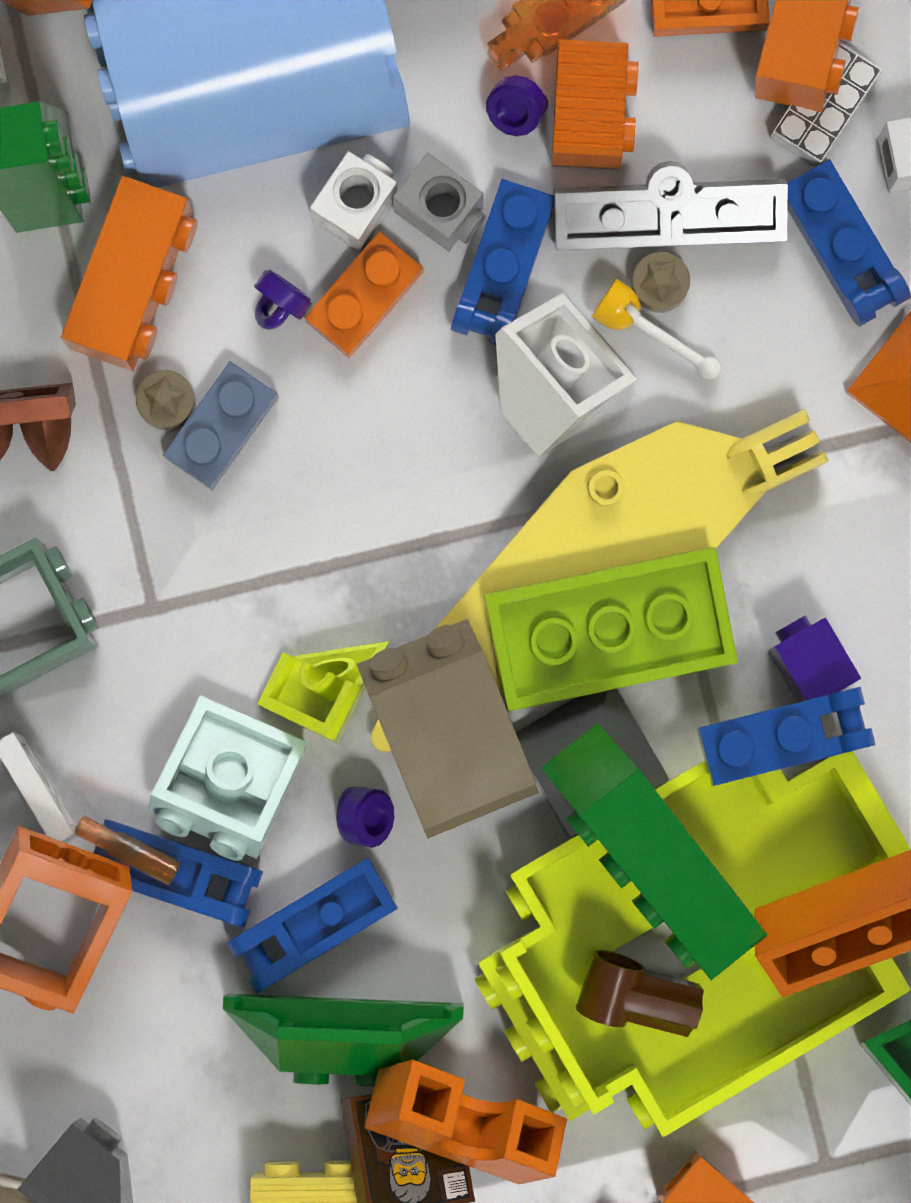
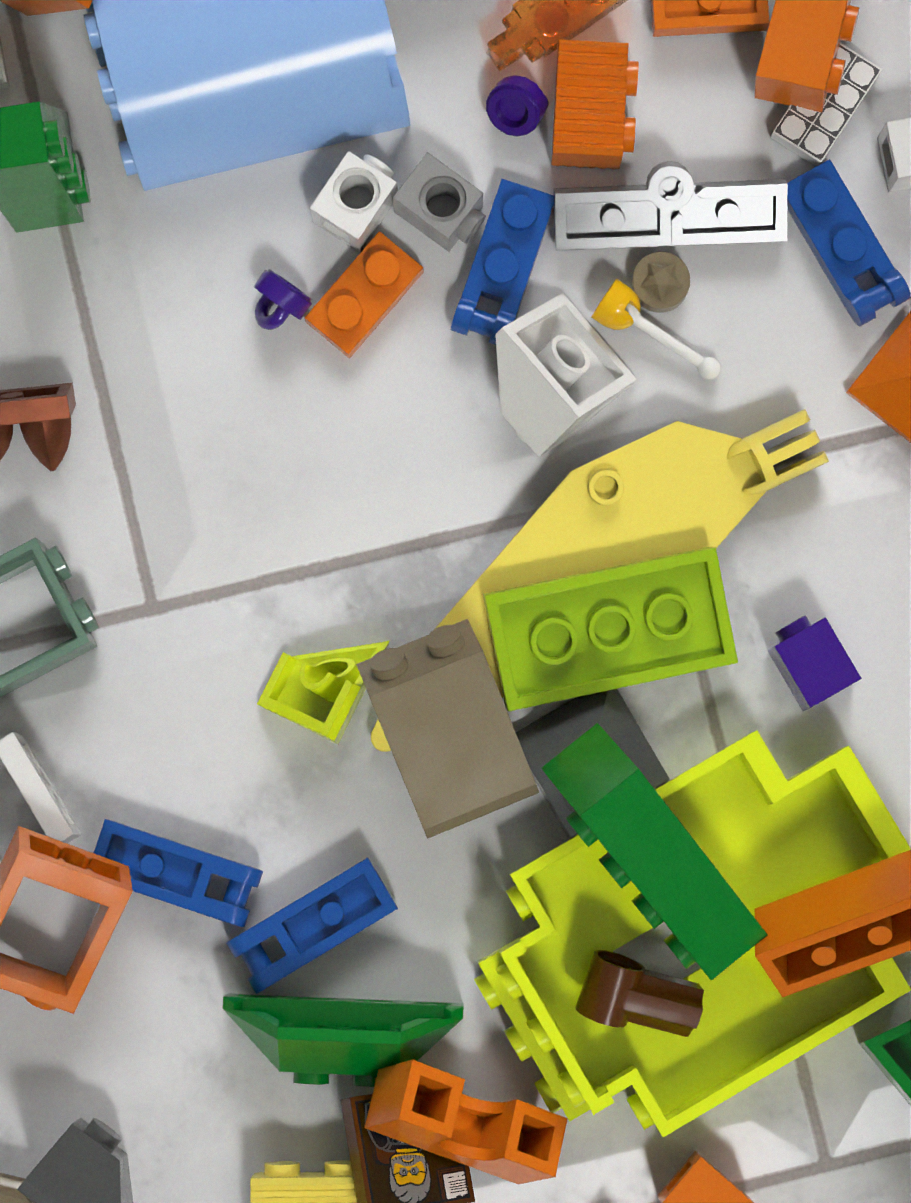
(129, 850): clear orange pin -> none
(130, 274): orange brick -> none
(165, 400): dark tan tile -> none
(221, 425): sand blue plate -> none
(226, 779): light aqua plate -> none
(364, 816): dark purple tile -> none
(783, 737): blue plate -> none

